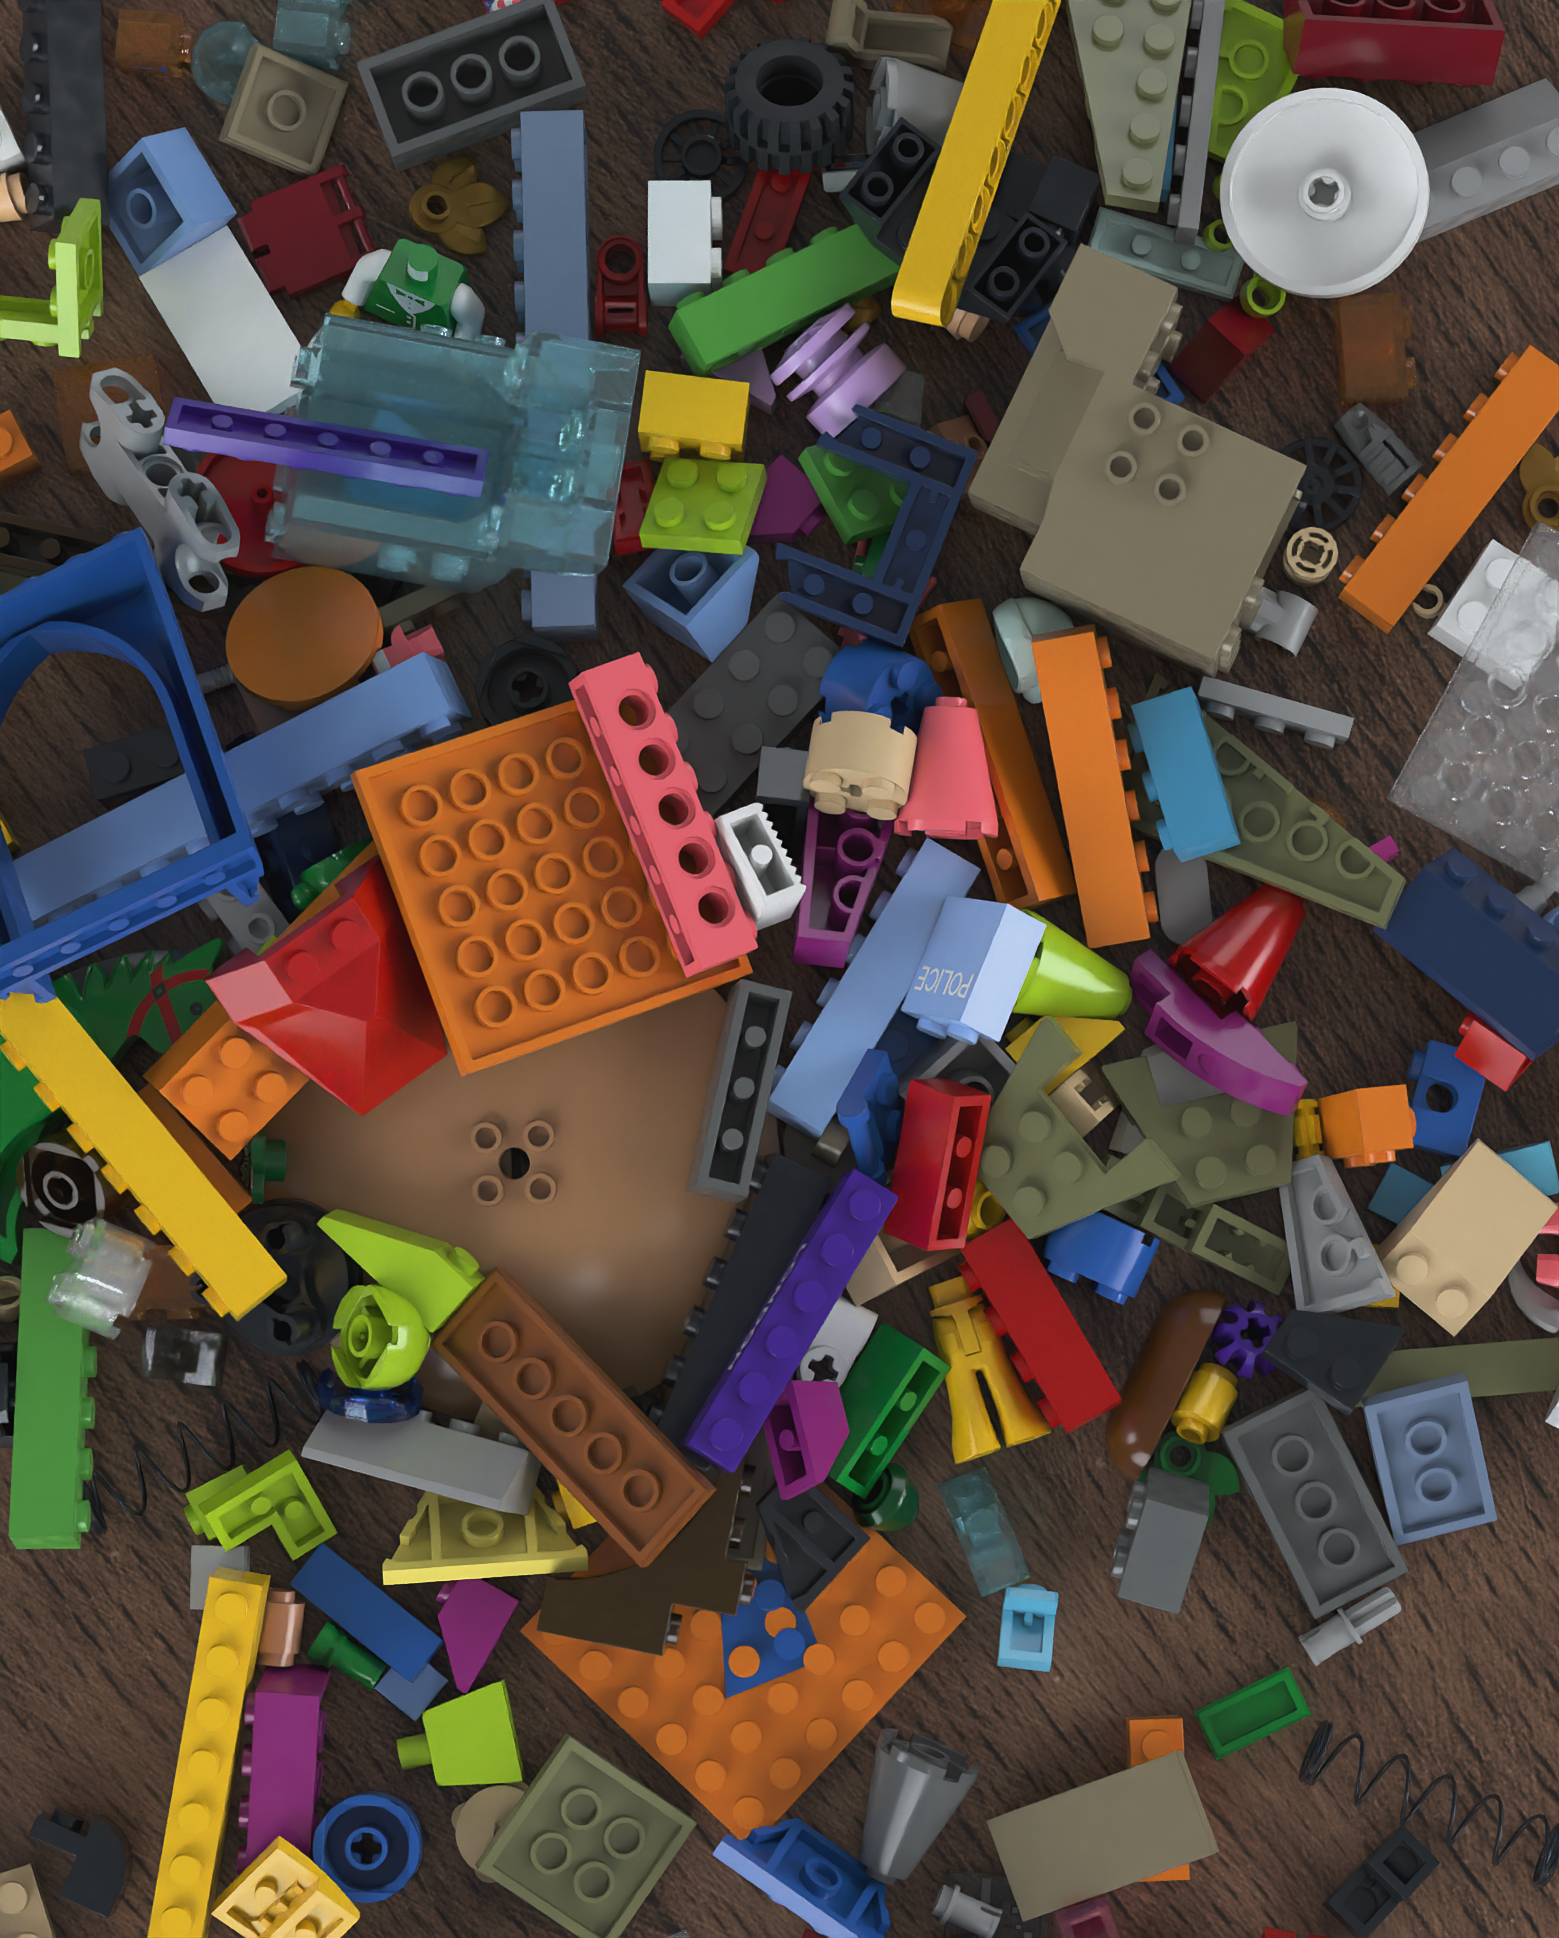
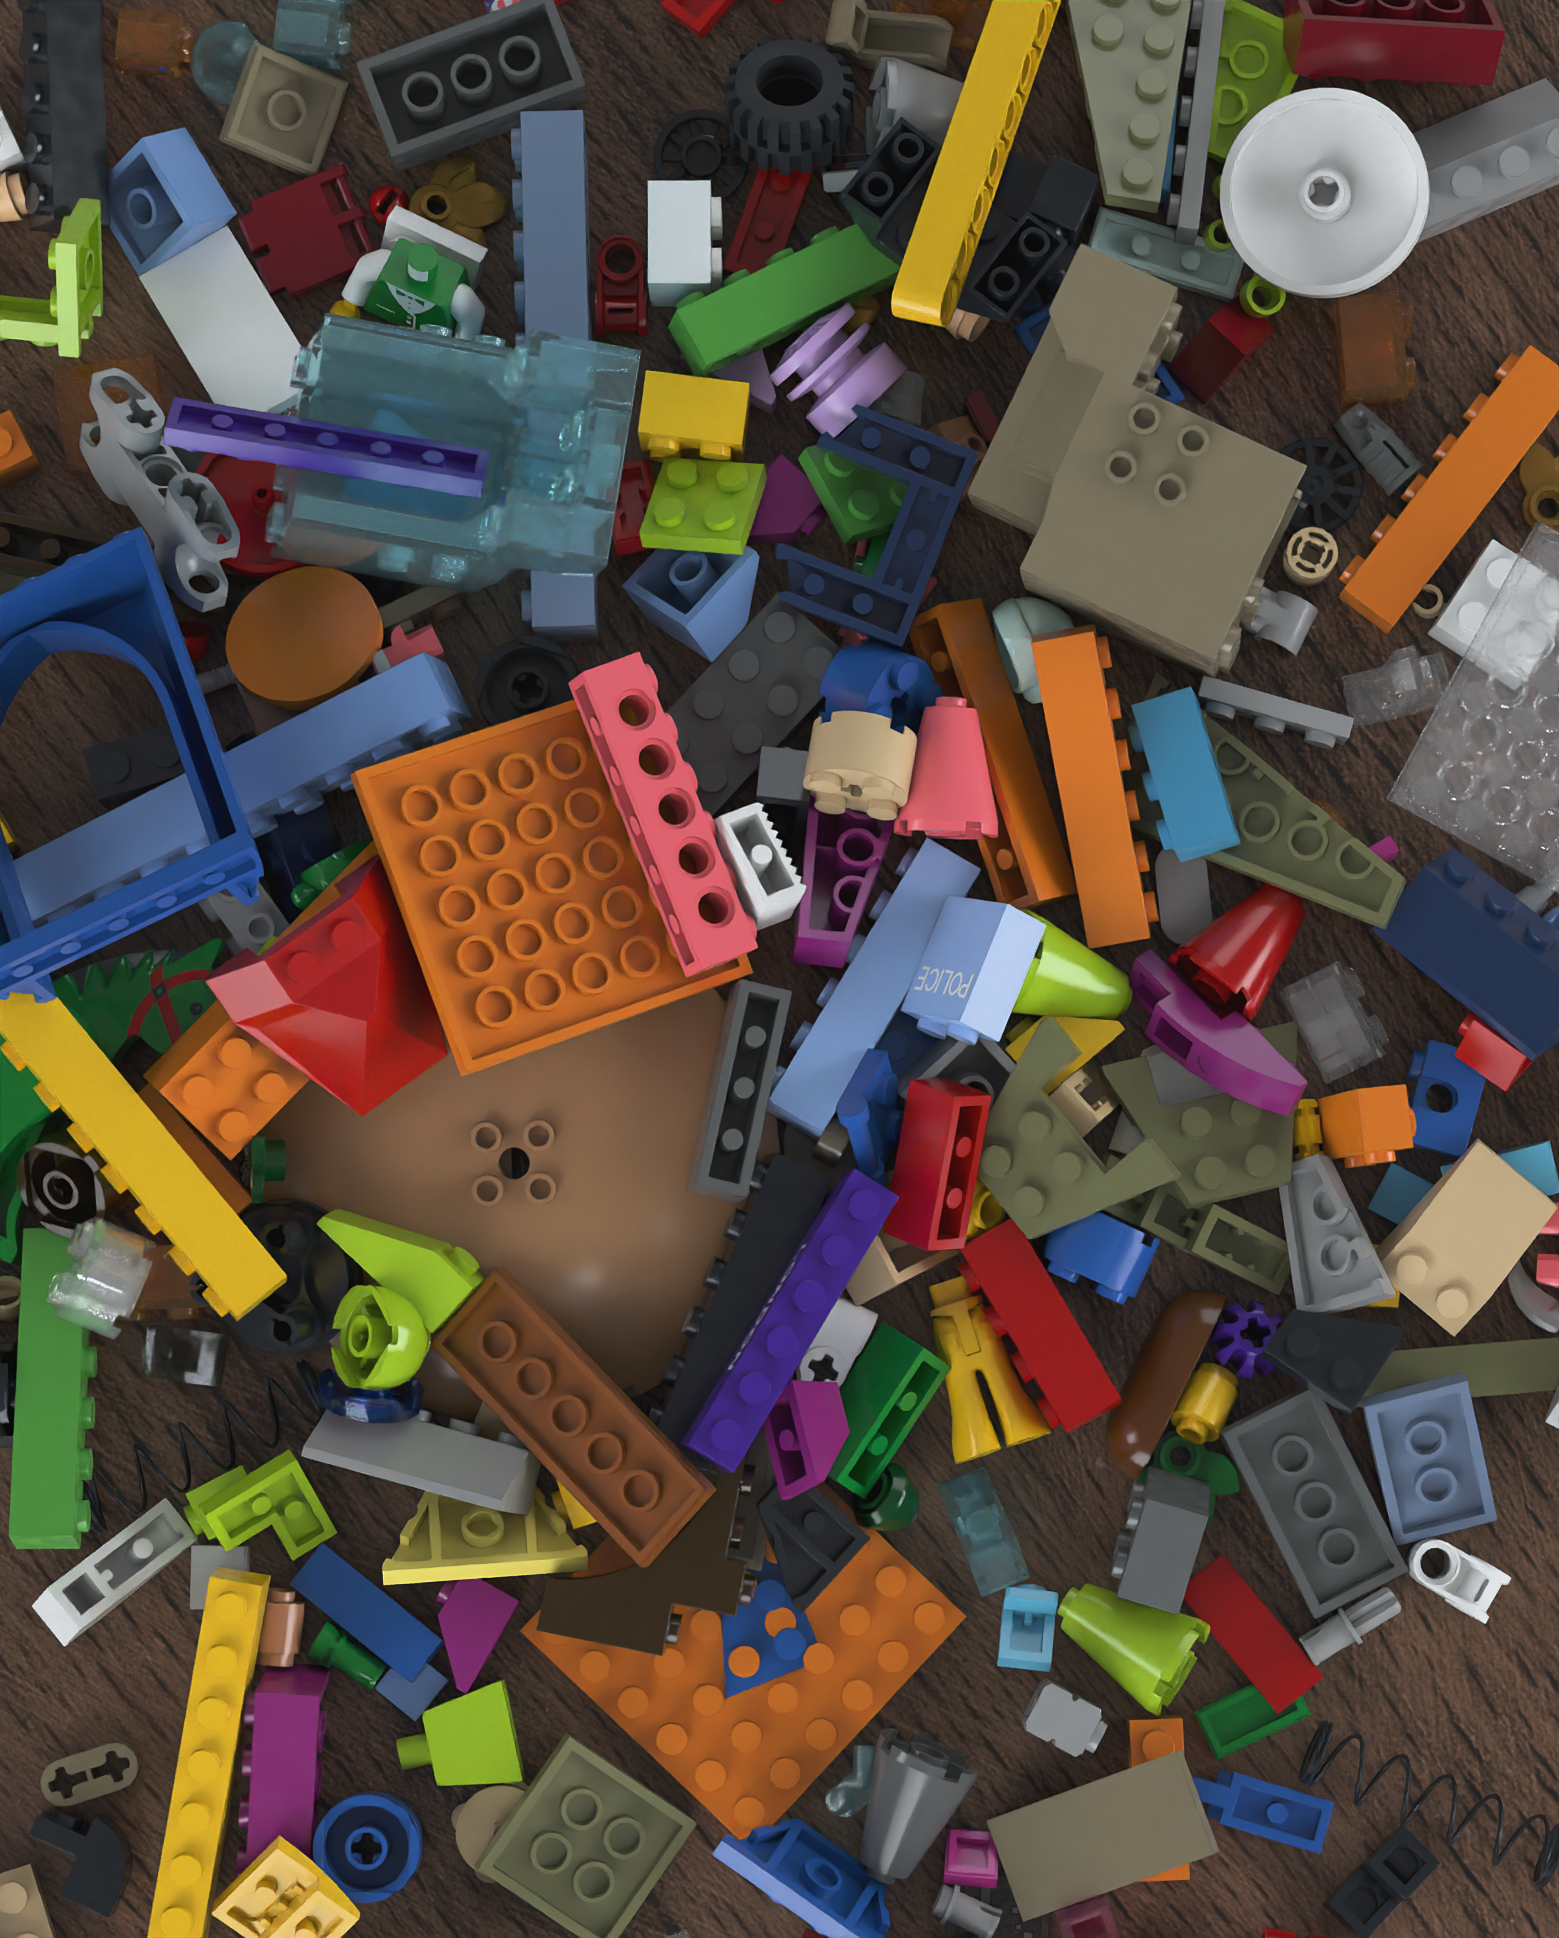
(94, 1786): none -> dark tan beam
(114, 1572): none -> white slope
(196, 638): none -> red hinge
(379, 197): none -> red hinge
(419, 230): none -> white plate
(853, 1791): none -> clear light blue arm
(970, 1859): none -> dark pink tile
(1063, 1719): none -> light grey brick
(1134, 1642): none -> lime cone
(1251, 1634): none -> red sticker
(1266, 1809): none -> blue hinge
(1334, 1021): none -> clear brick
(1397, 688): none -> clear bracket
(1463, 1582): none -> white piece

